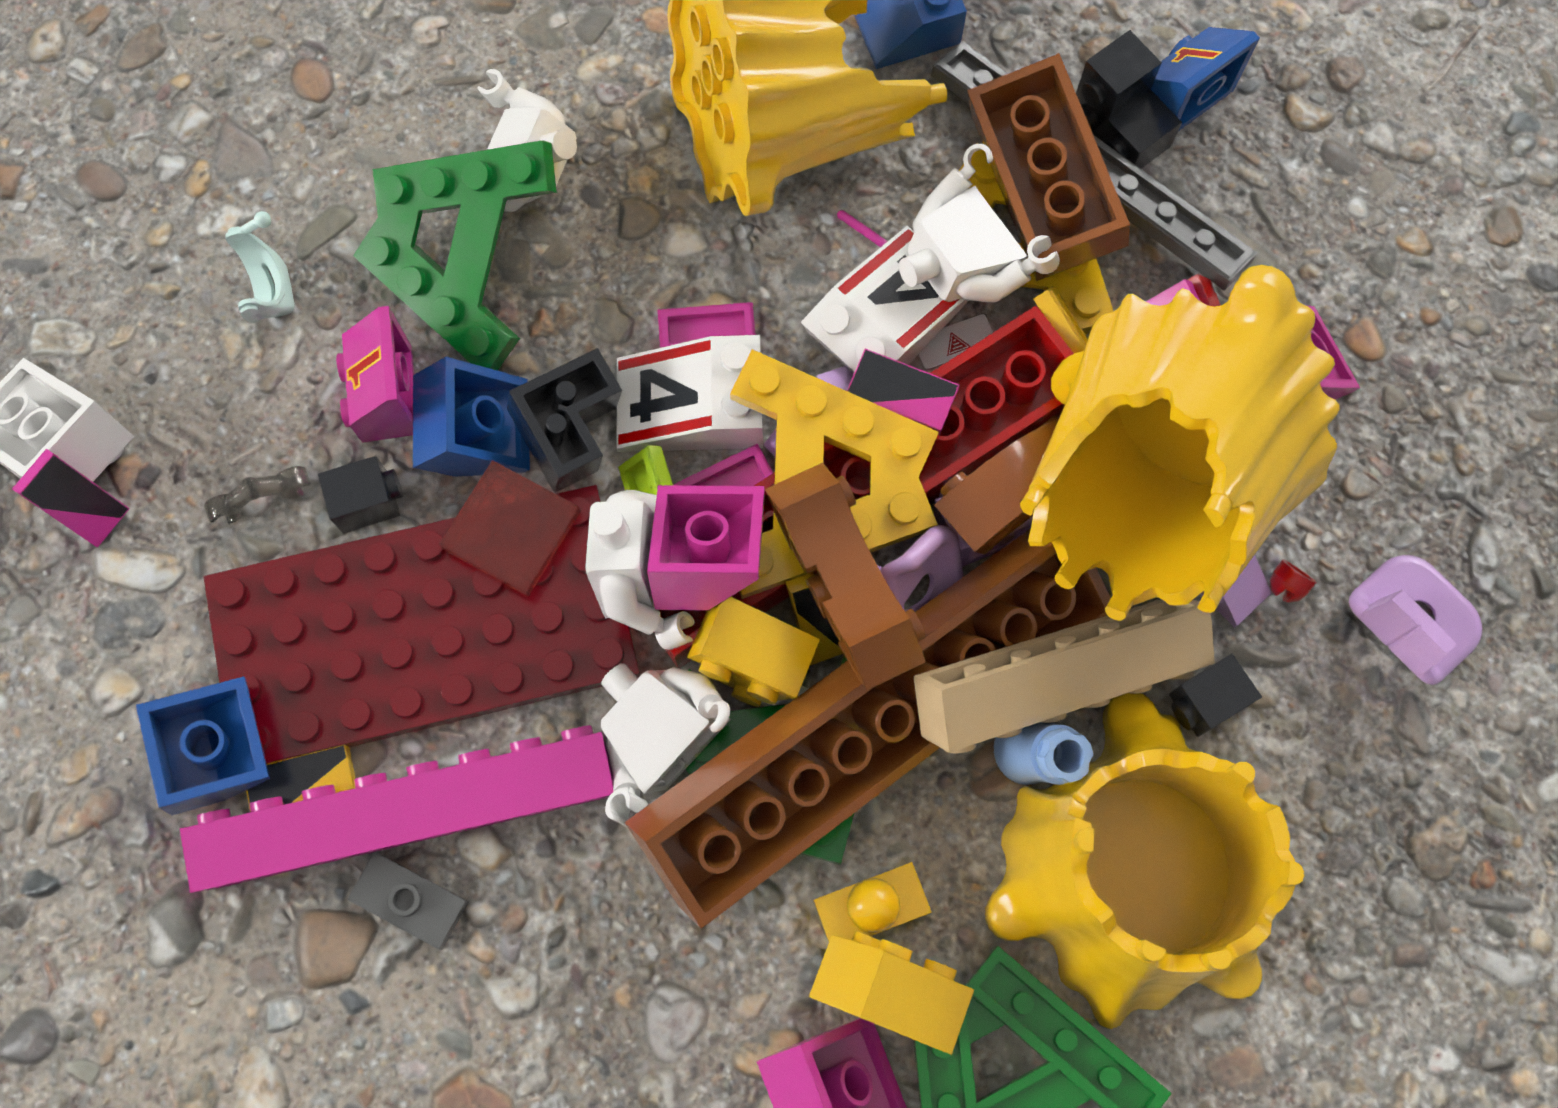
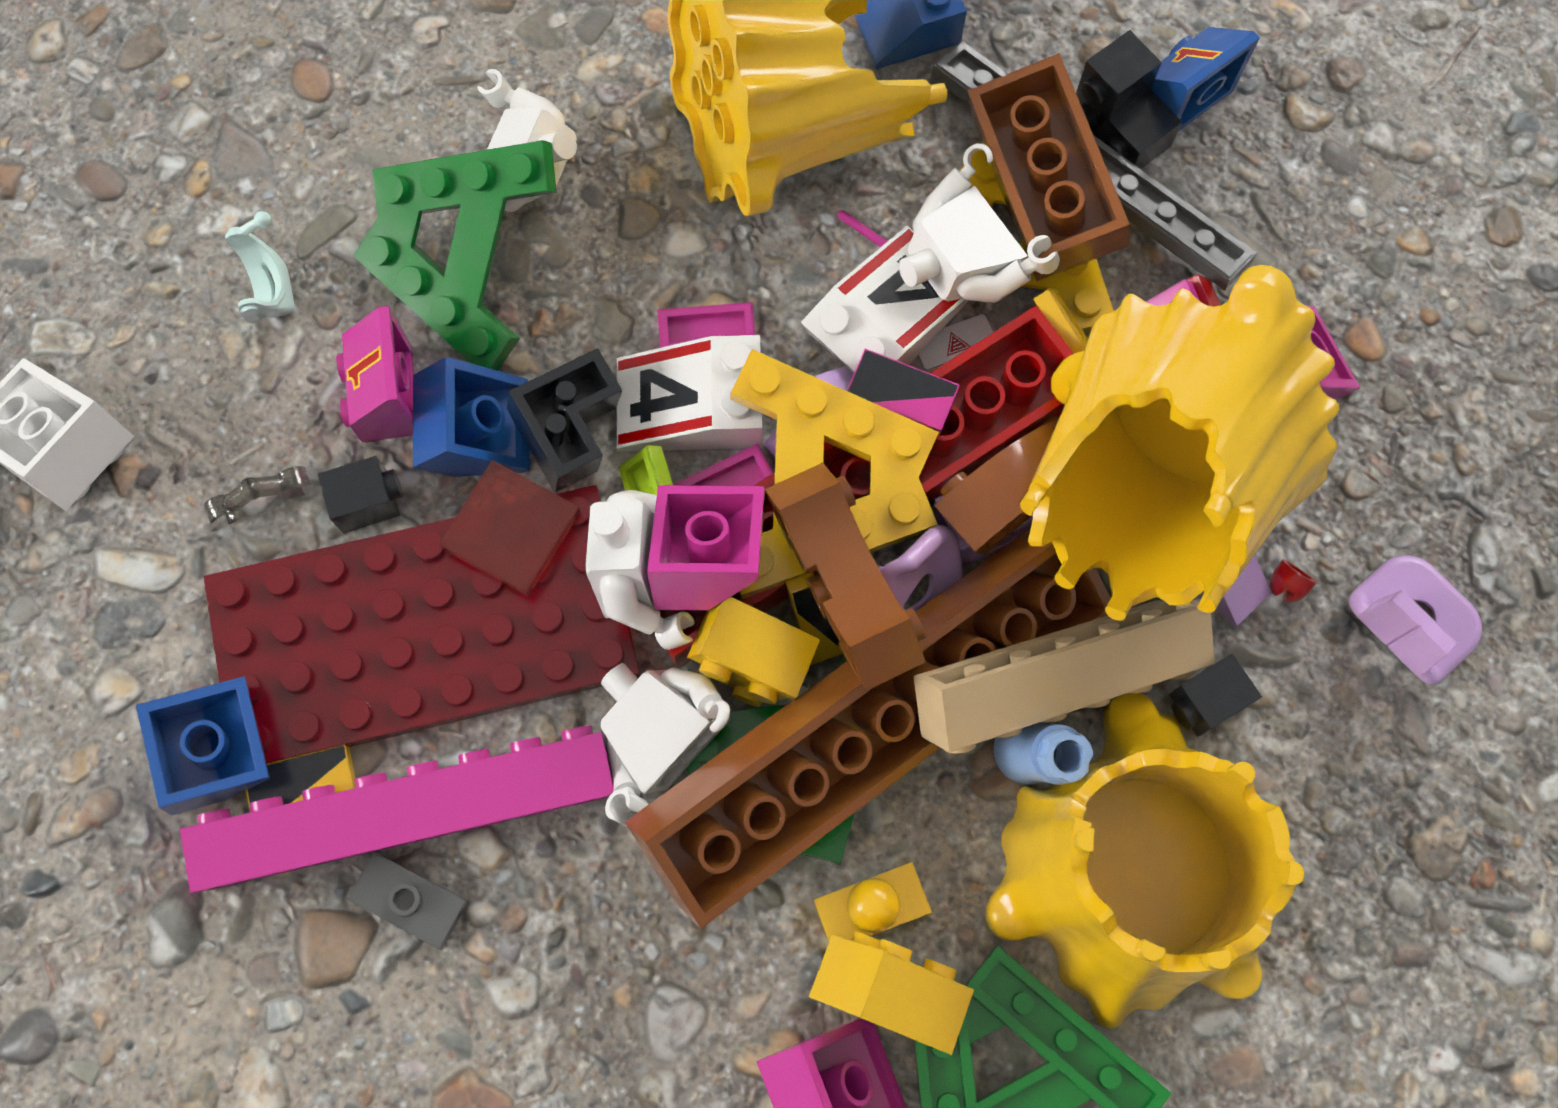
(70, 498): black tile -> none

